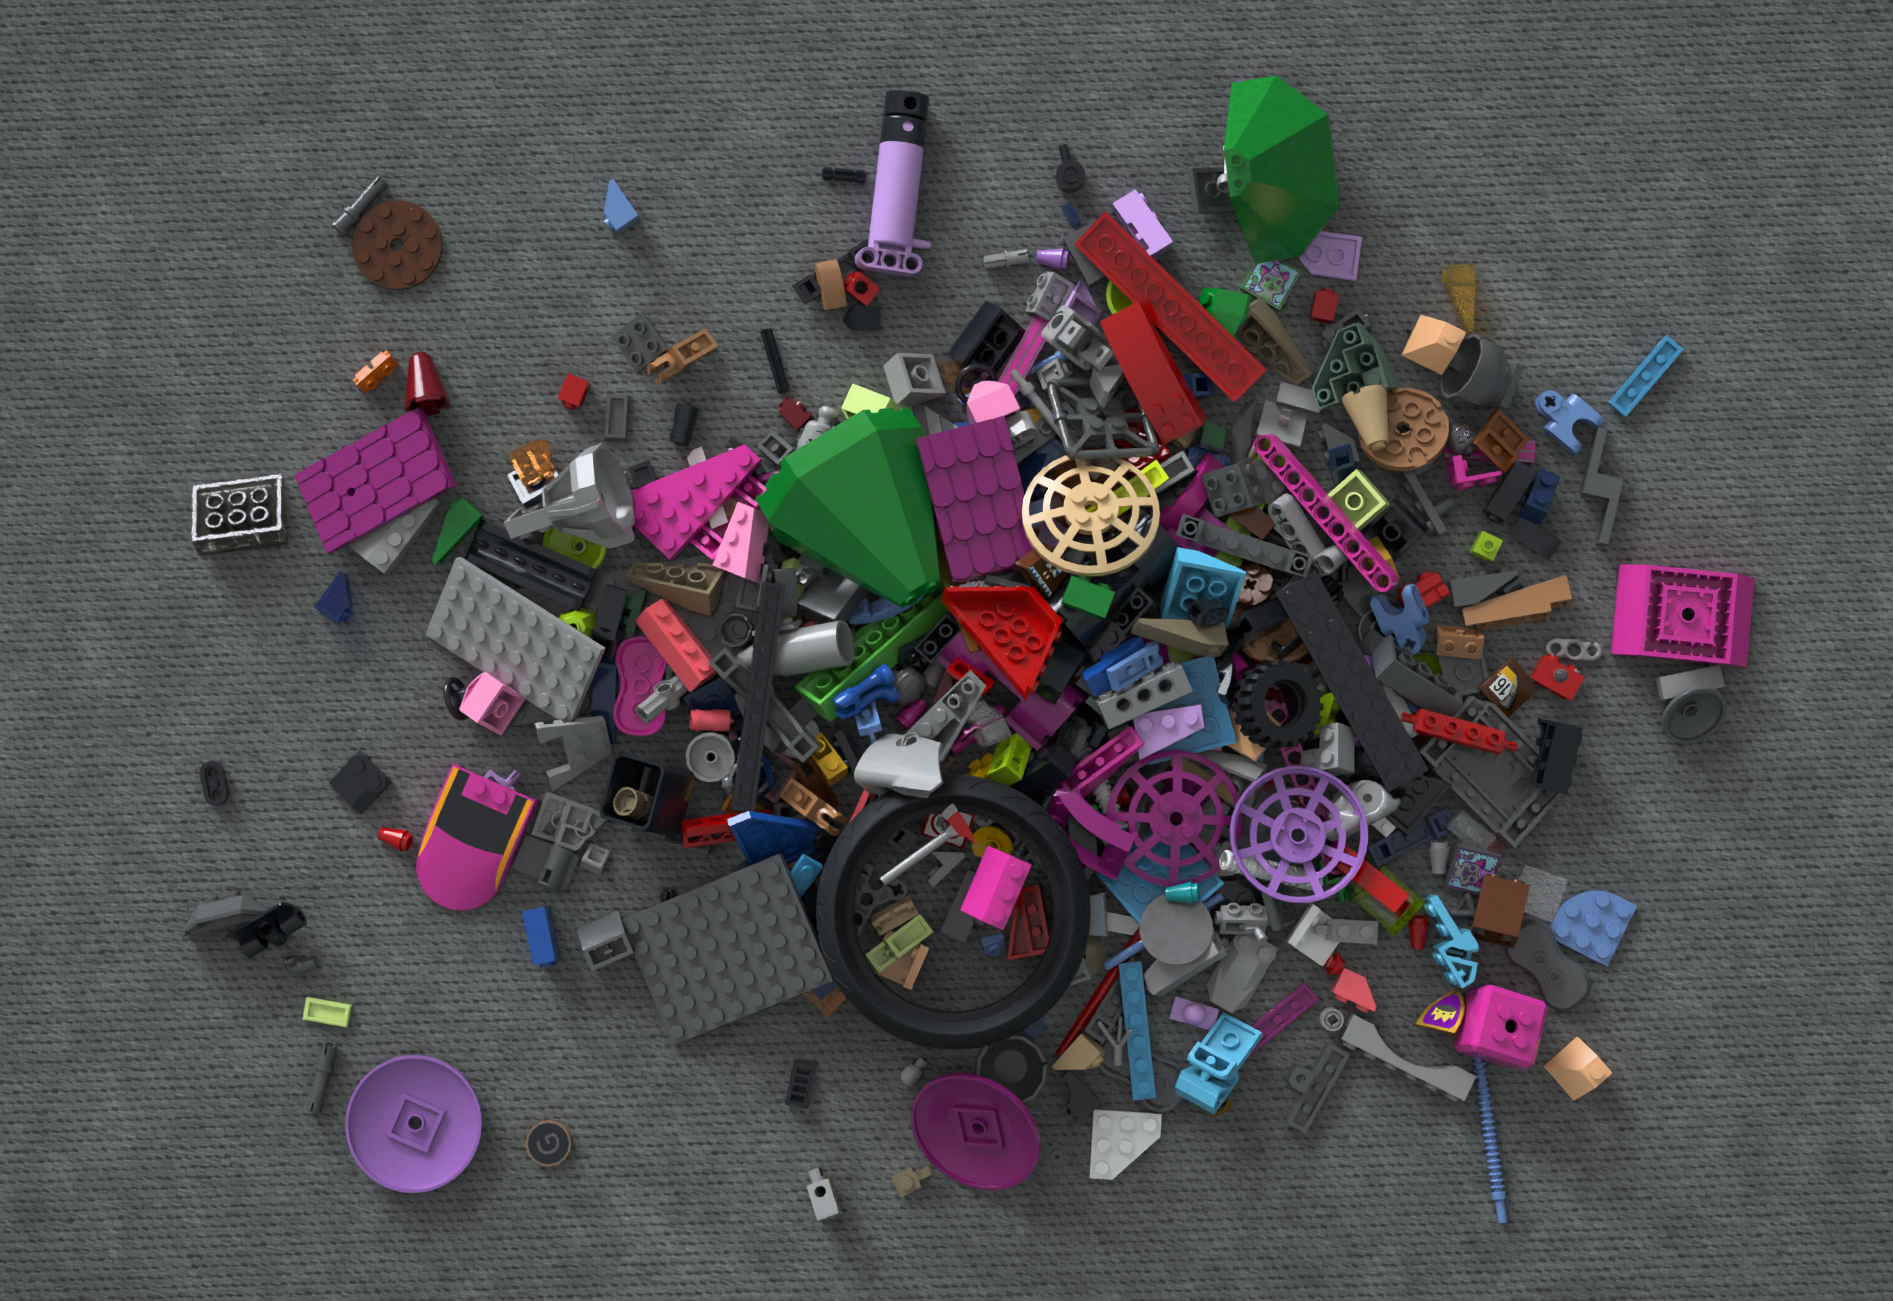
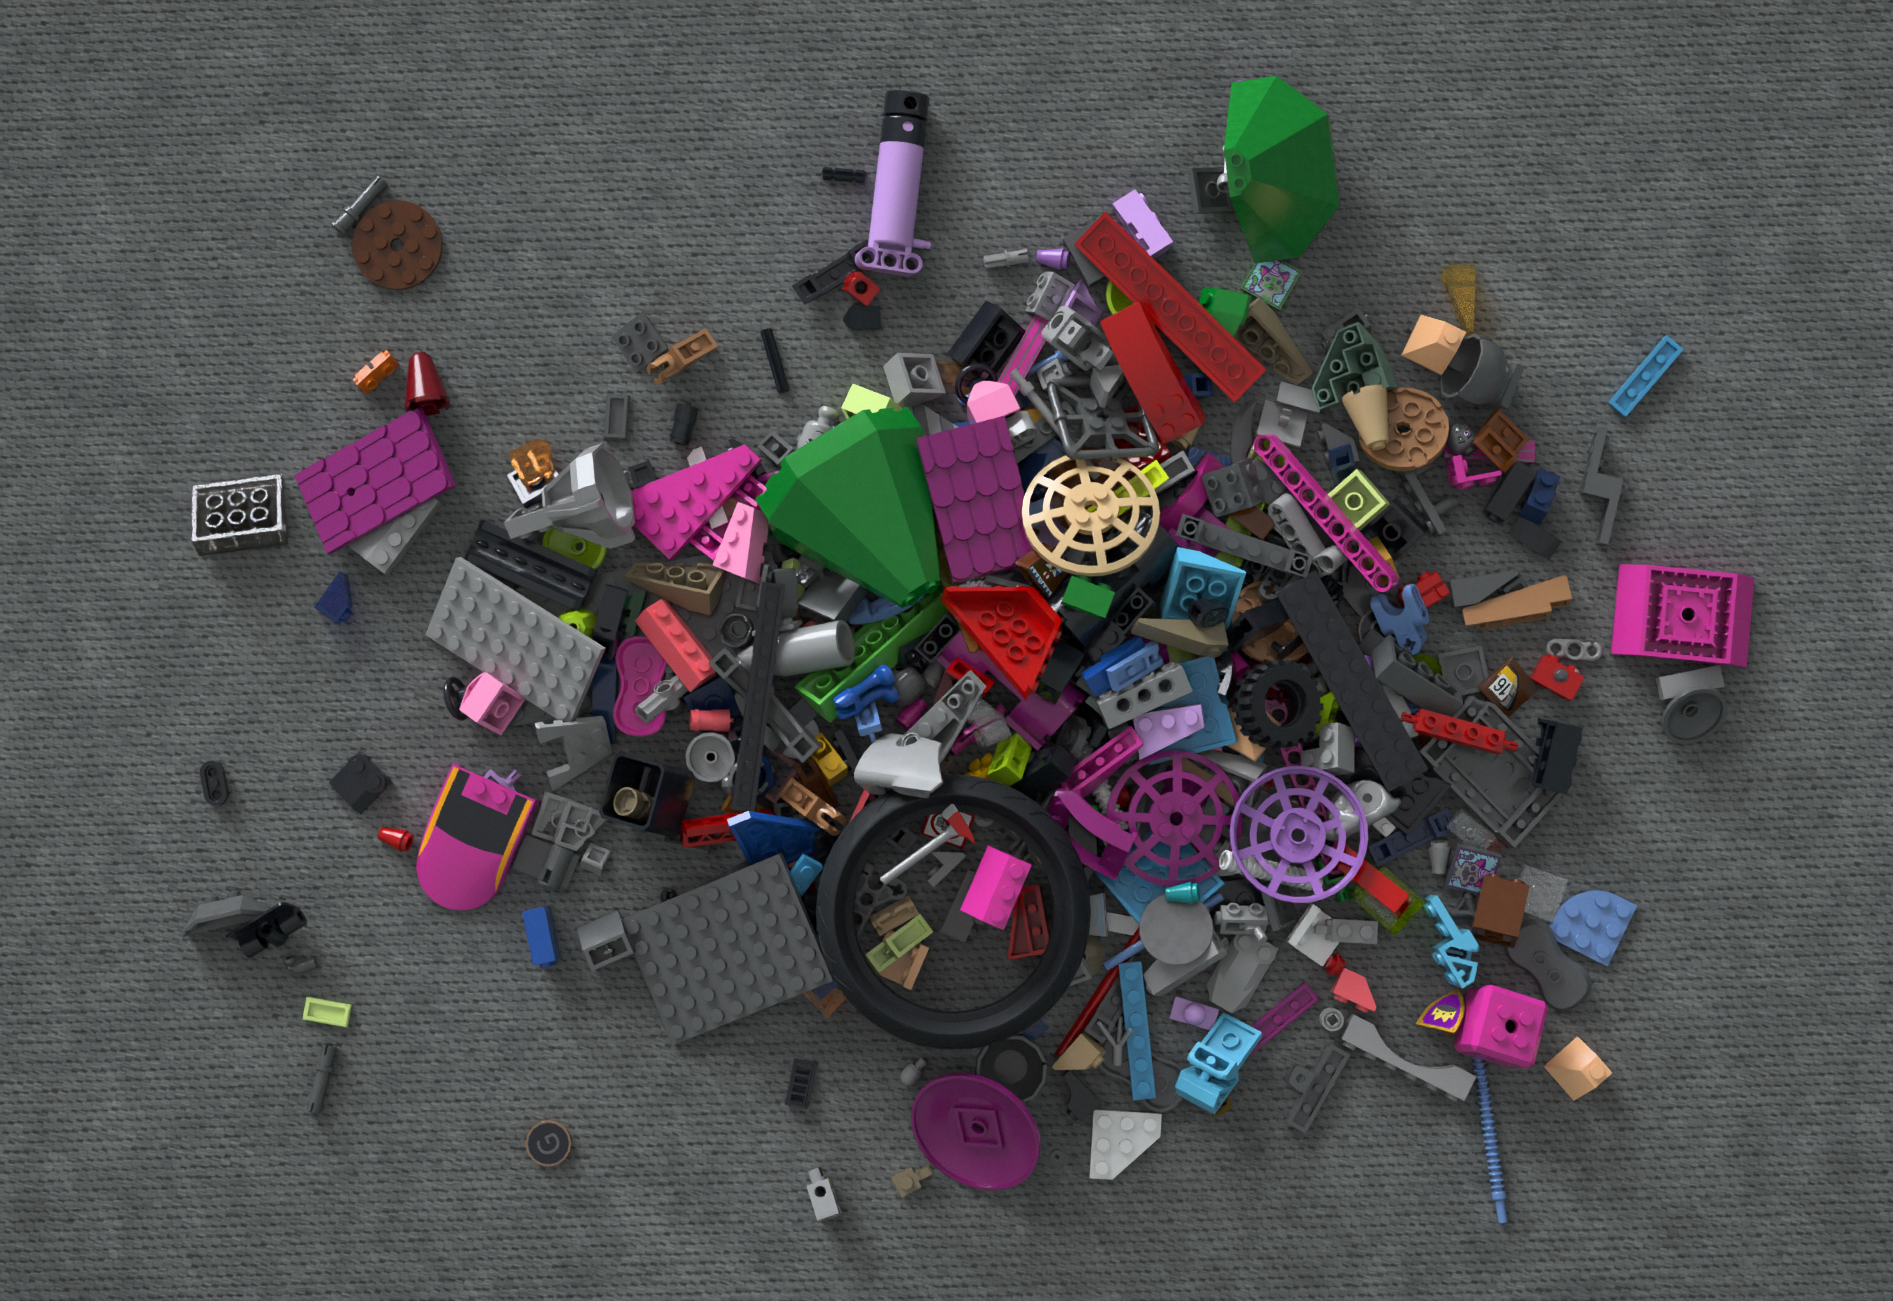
(381, 1129): medium lavender dish -> none
(456, 527): green slope -> none
(573, 392): red brick -> none
(618, 209): medium blue slope -> none
(794, 413): dark red brick -> none
(831, 284): medium nougat slope -> none
(986, 836): yellow dish -> none
(993, 944): medium blue plate -> none
(1070, 173): black piece -> none
(1071, 215): clear blue tile -> none
(1213, 437): dark green piece -> none
(1263, 586): reddish brown plate -> none
(1324, 306): red brick -> none
(1333, 256): lavender tile -> none
(1418, 931): red cone -> none
(1459, 641): medium nougat bracket -> none
(1485, 546): lime brick -> none
(1563, 415): medium blue piece -> none

